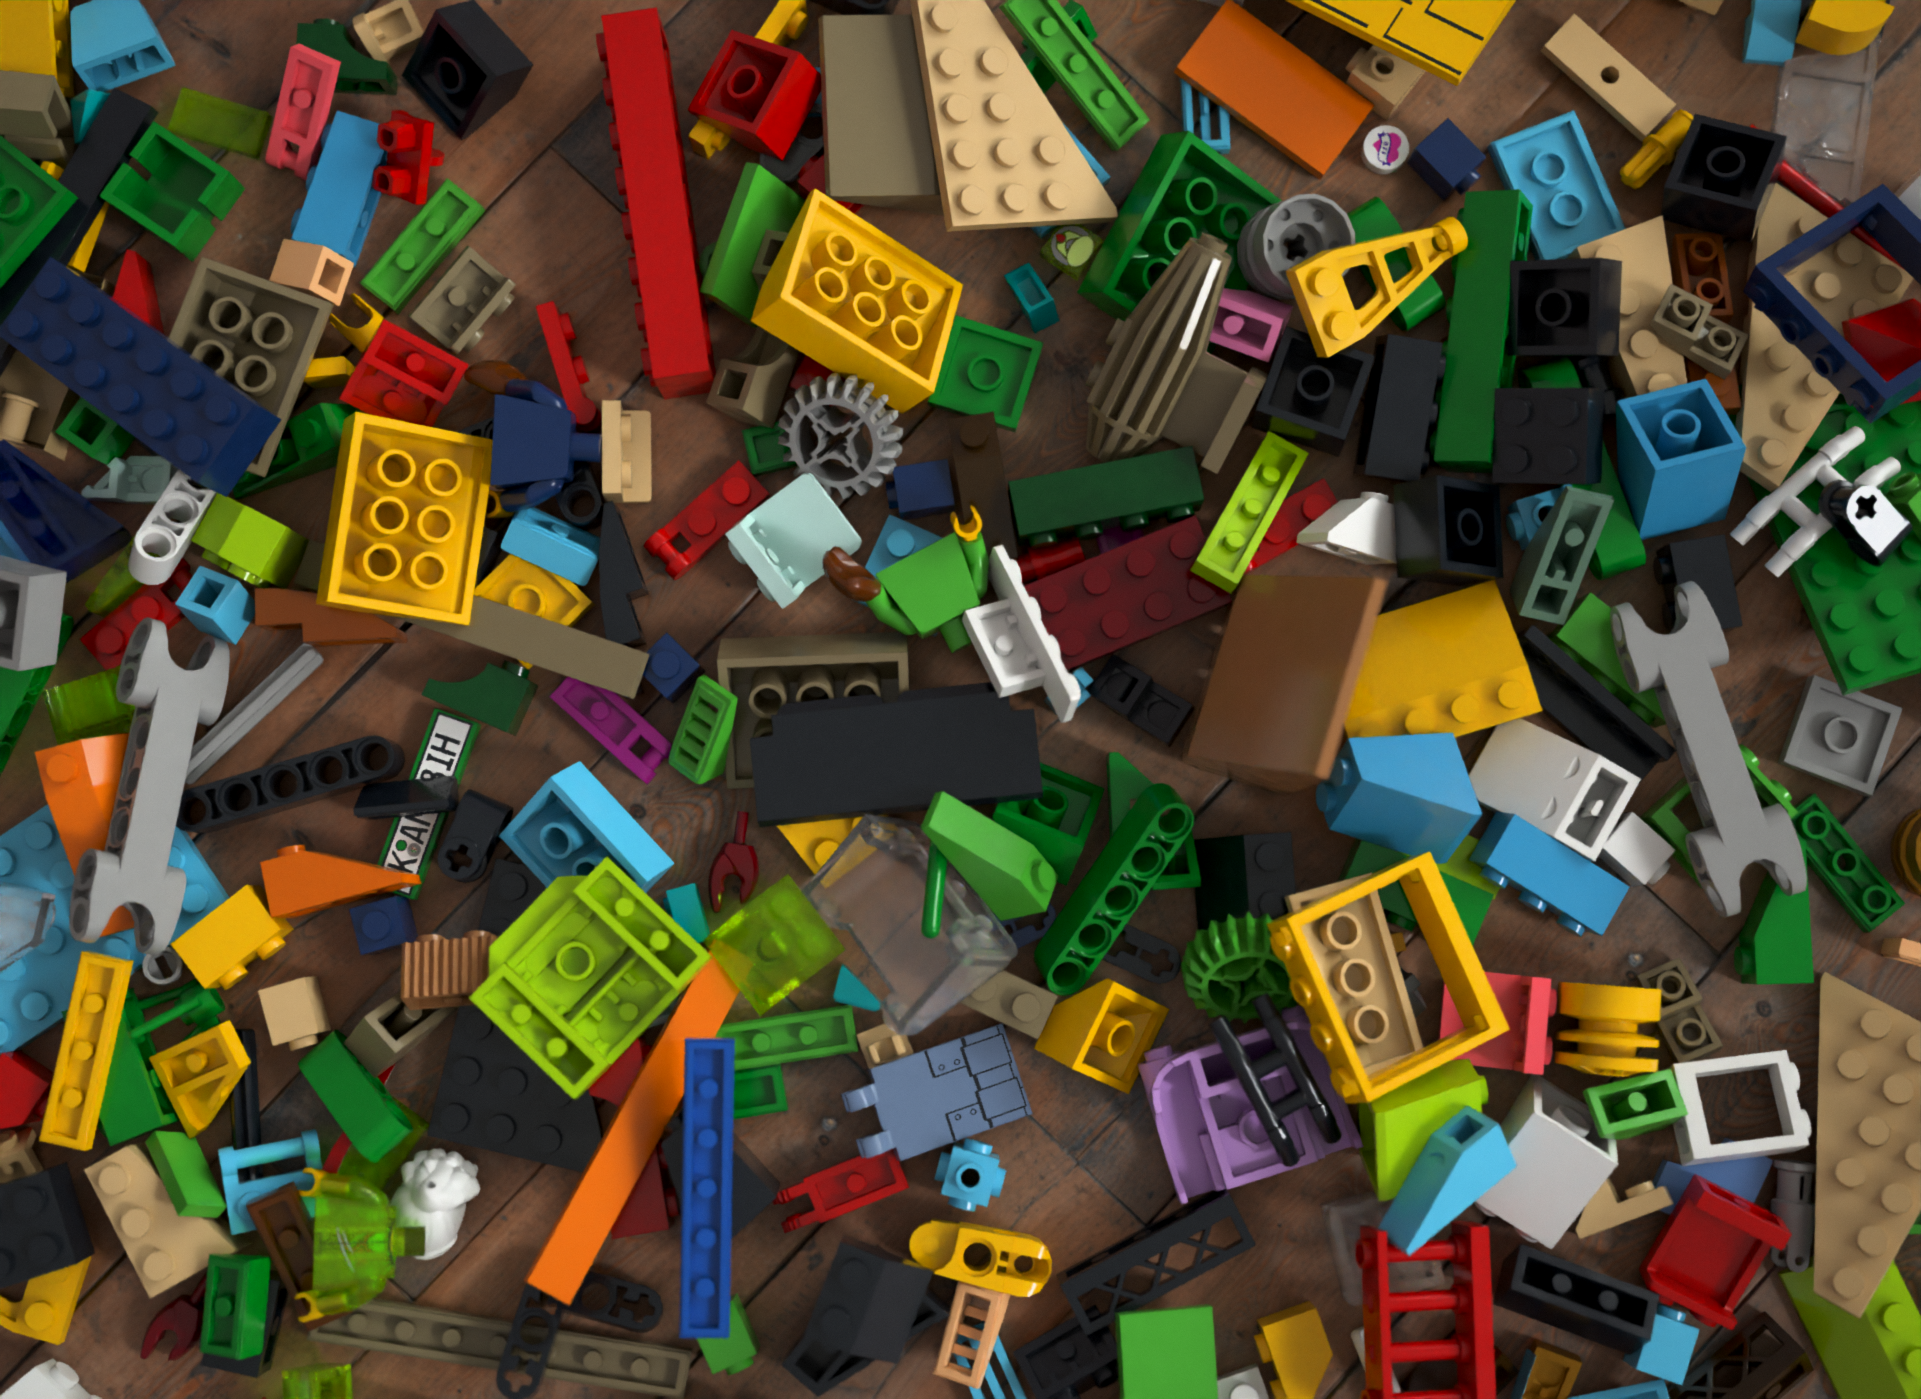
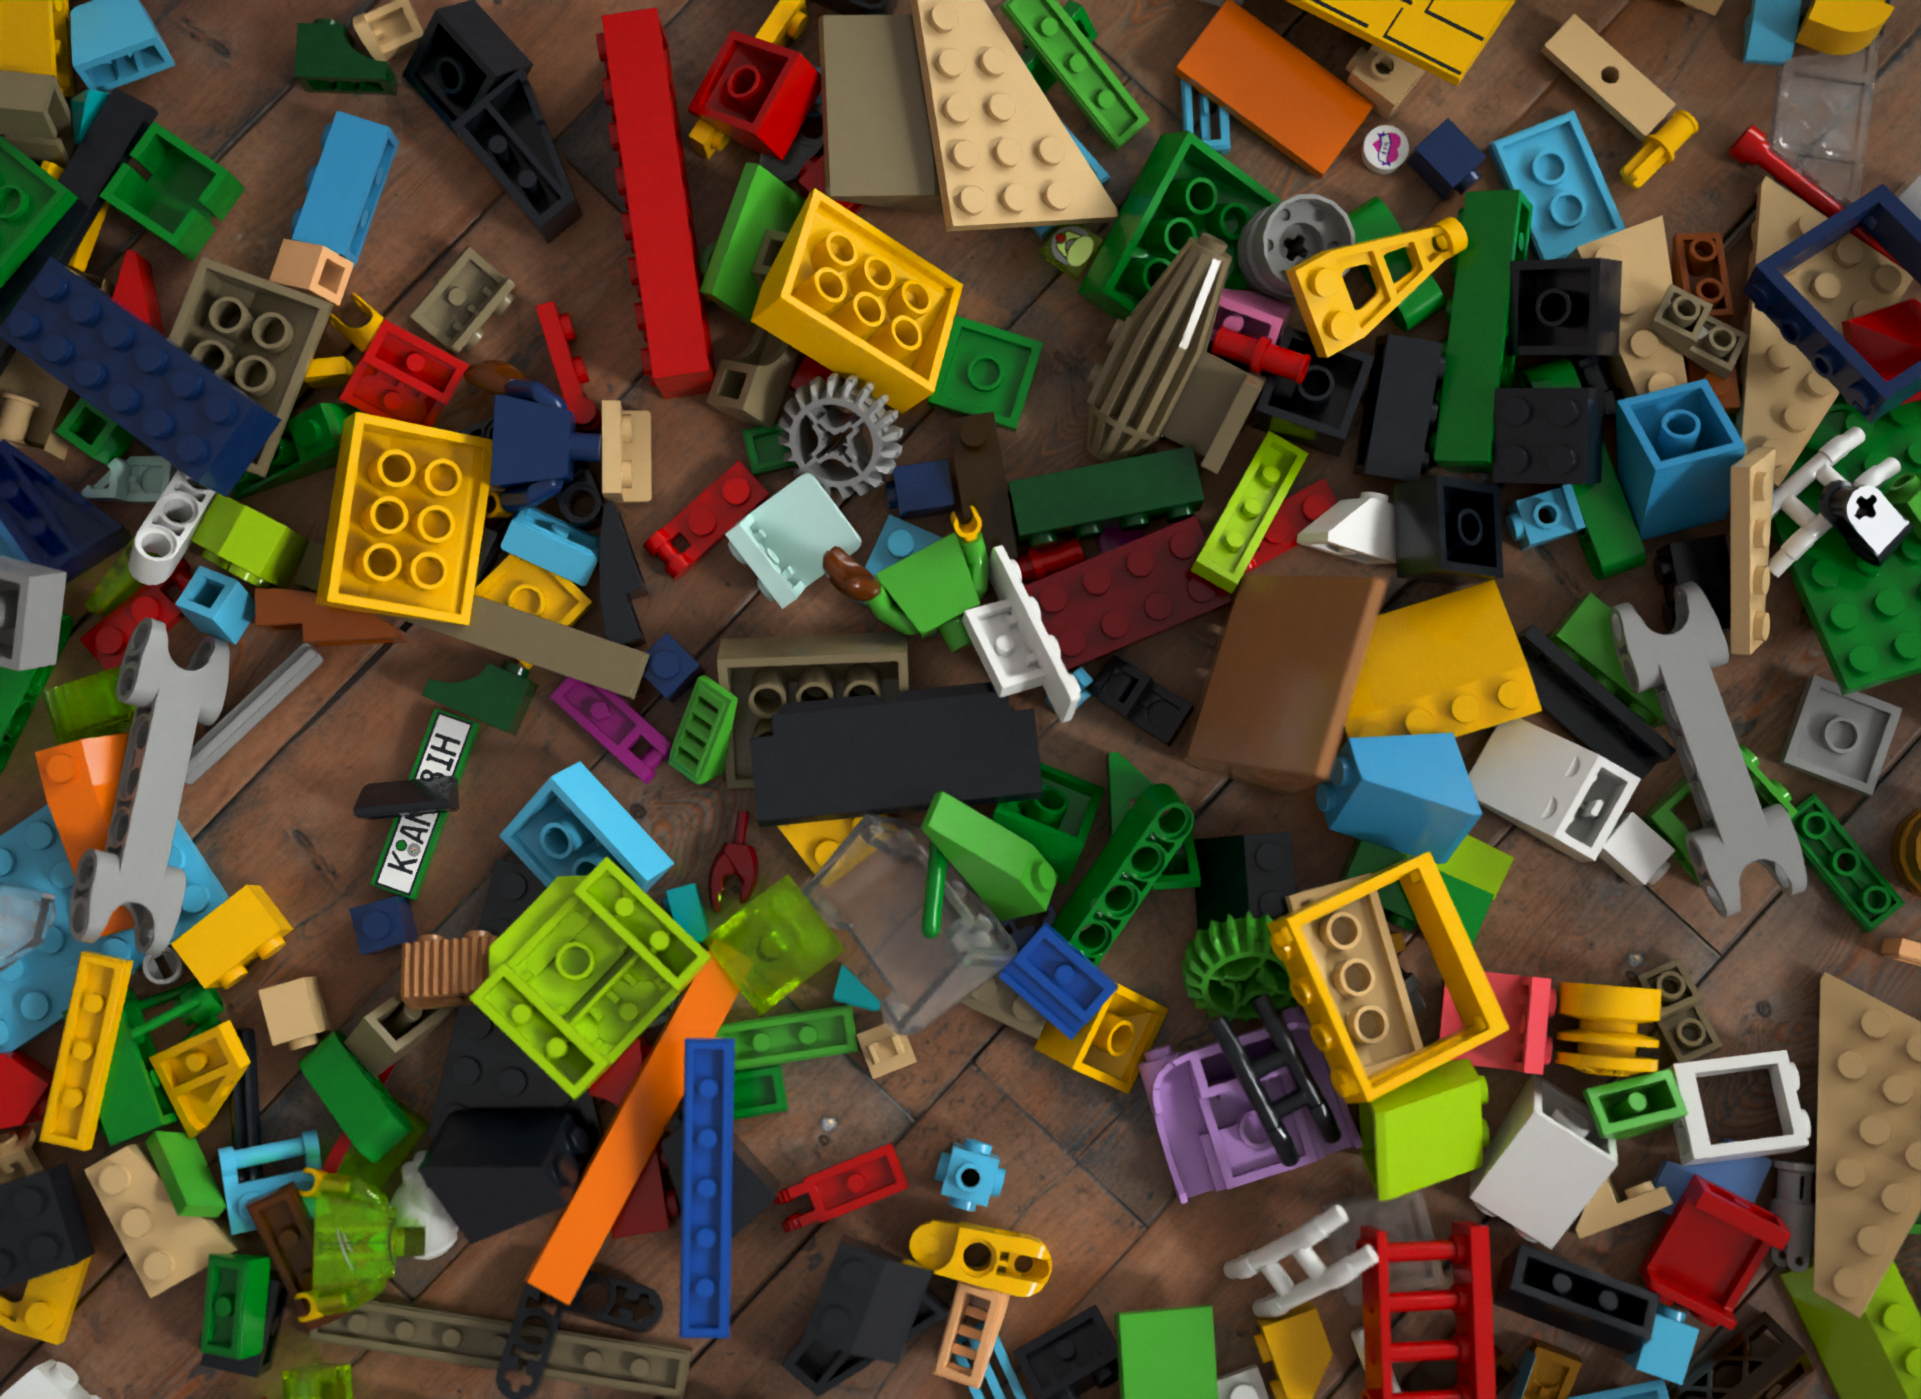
(181, 1316): dark red hand -> none
(220, 123): clear neon green tile -> none
(302, 110): coral plate -> none
(311, 784): black beam -> none
(313, 881): orange slope -> none
(408, 157): red hips -> none
(422, 246): bright green tile -> none
(475, 831): black piece -> none
(504, 1167): none -> black slope
(519, 153): none -> black wedge
(736, 1351): bright green brick -> none
(941, 1094): sand blue tile -> none
(1032, 297): teal piece -> none
(1058, 980): none -> blue plate
(1139, 967): black beam -> none
(1146, 1244): black fence -> none
(1261, 354): none -> red pin
(1299, 1245): none -> white piece
(1449, 1175): medium azure slope -> none
(1548, 875): dark azure brick -> none
(1559, 555): sand green slope -> none
(1723, 177): black brick -> none
(1750, 540): none -> tan wing
(1776, 937): green slope -> none

